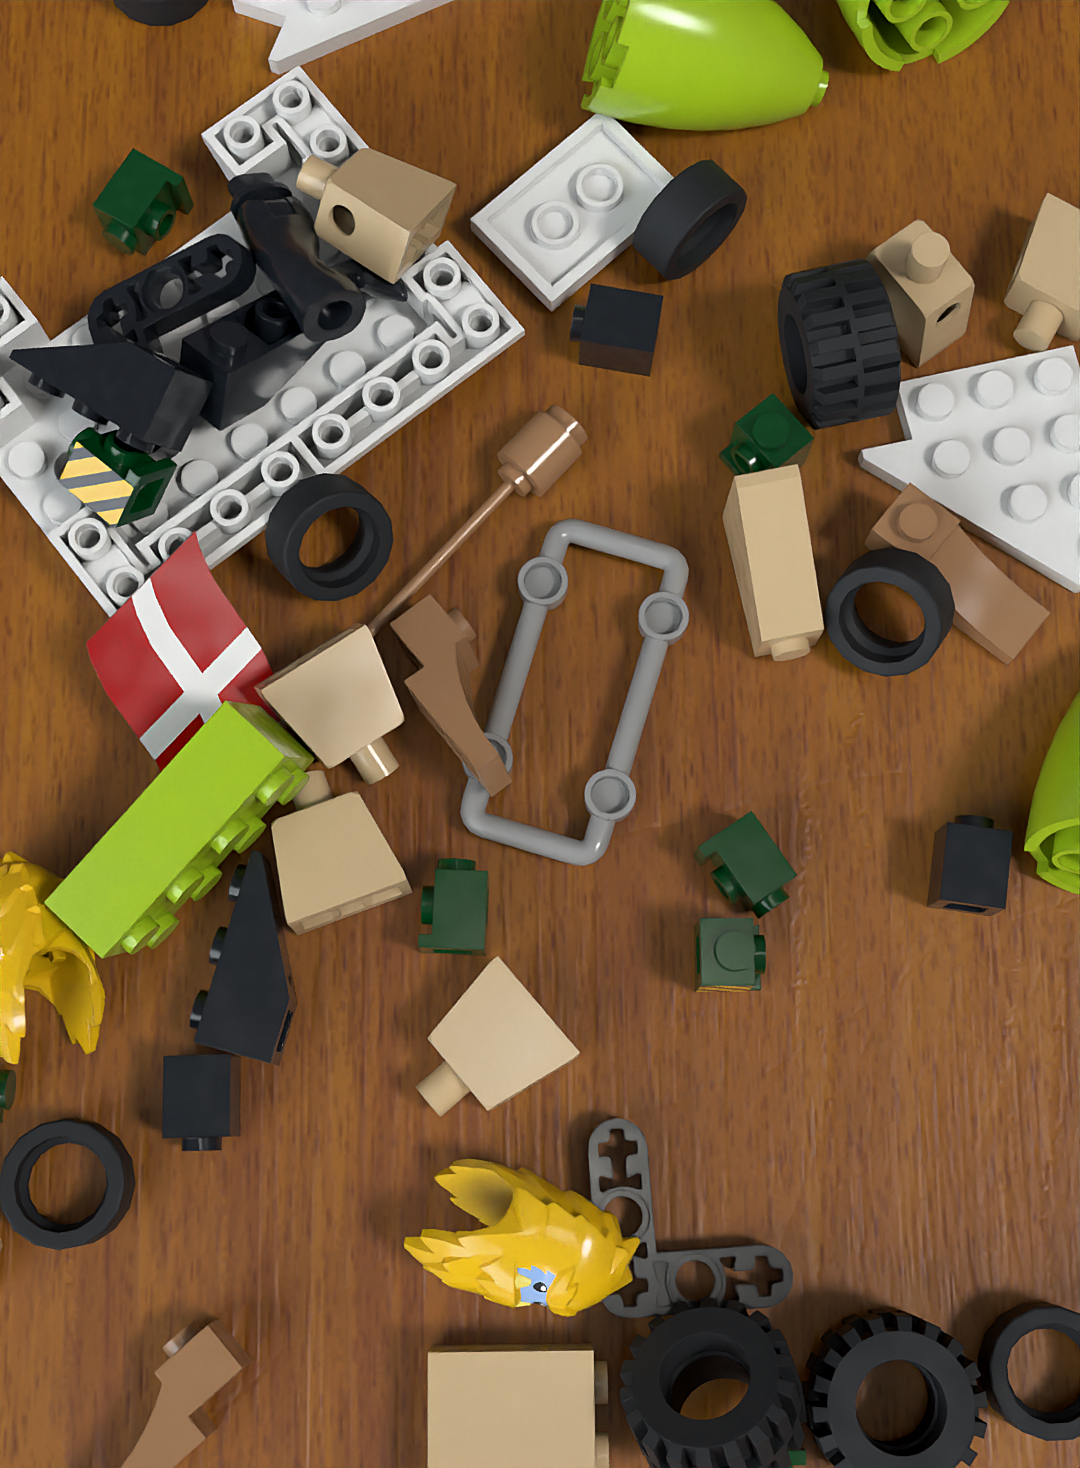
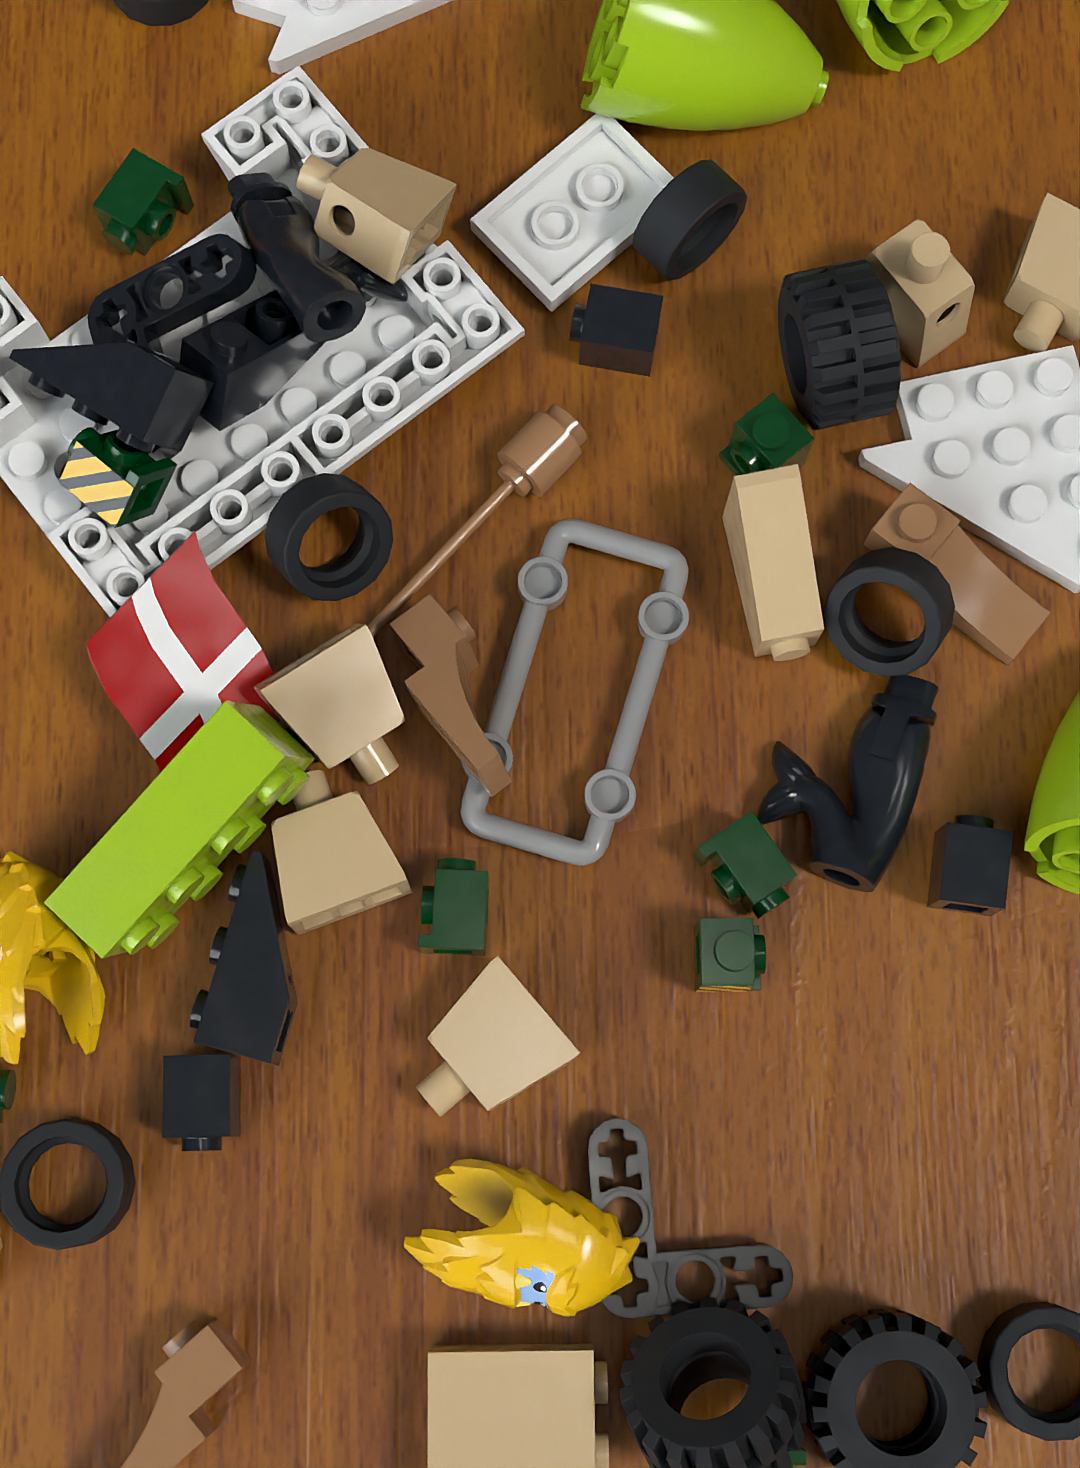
(884, 777): none -> black piece

